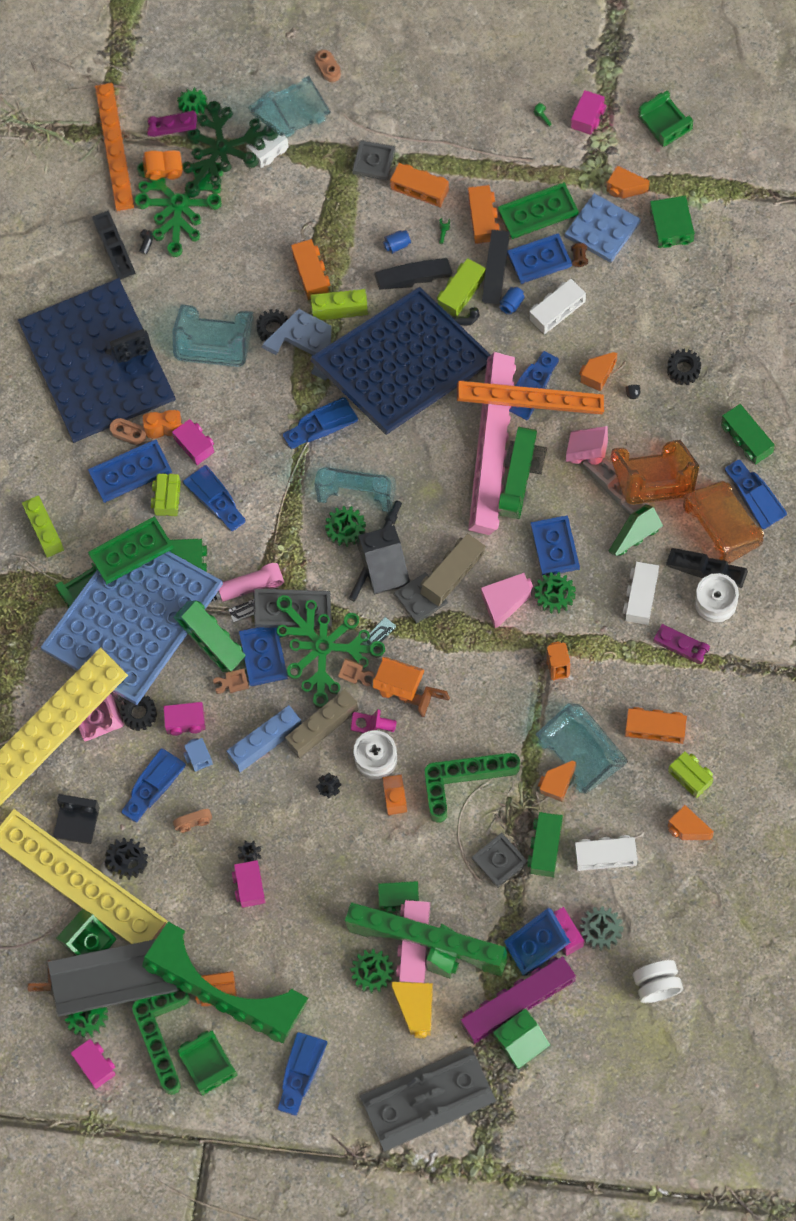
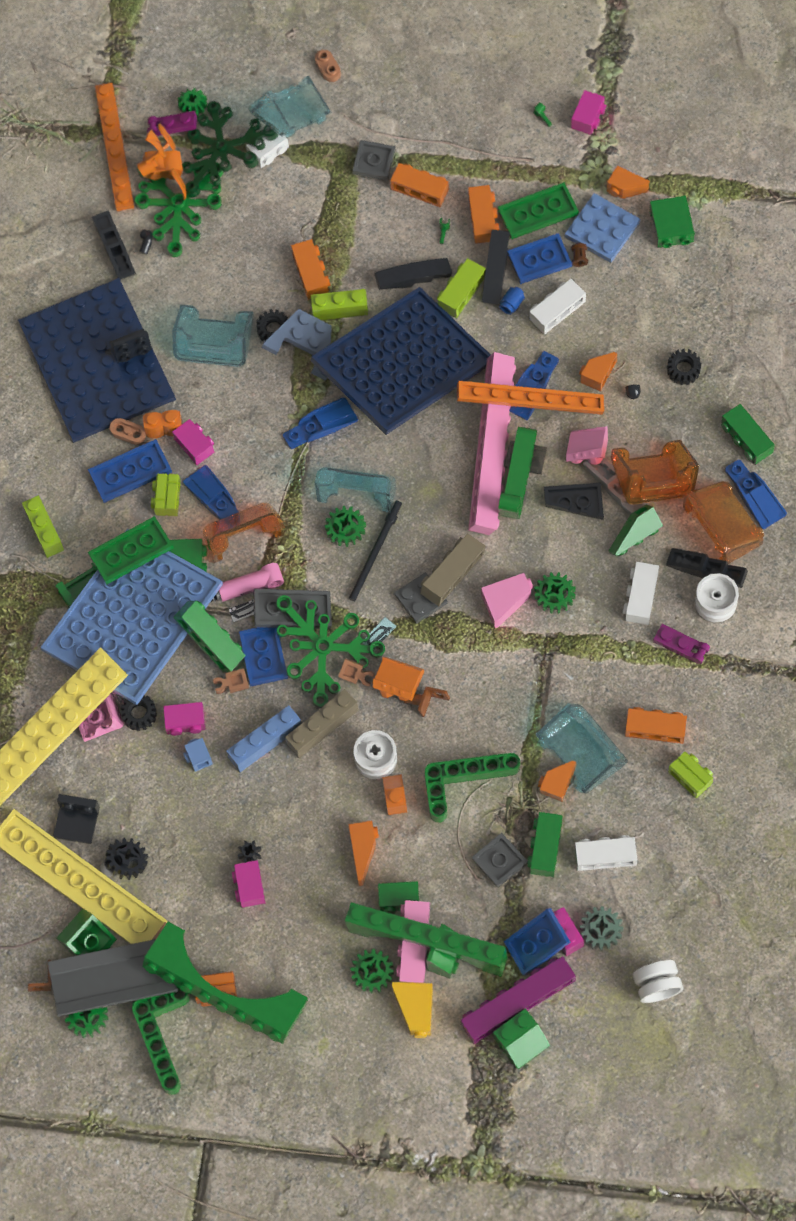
(93, 1063): dark pink brick -> none
(149, 164): none -> orange plant
(153, 783): blue piece -> none
(193, 819): nougat plate -> none
(206, 1062): green panel -> none
(218, 532): none -> clear orange windscreen
(300, 1071): blue piece -> none
(328, 785): black gear -> none
(363, 845): none -> orange slope
(373, 722): dark pink bracket -> none
(383, 559): slope -> none
(396, 241): blue brick -> none
(427, 1098): dark grey hinge -> none
(470, 318): black arm -> none
(555, 545): blue plate -> none
(558, 660): orange brick -> none
(576, 499): none -> black wing
(664, 119): green panel -> none
(689, 826): orange slope -> none

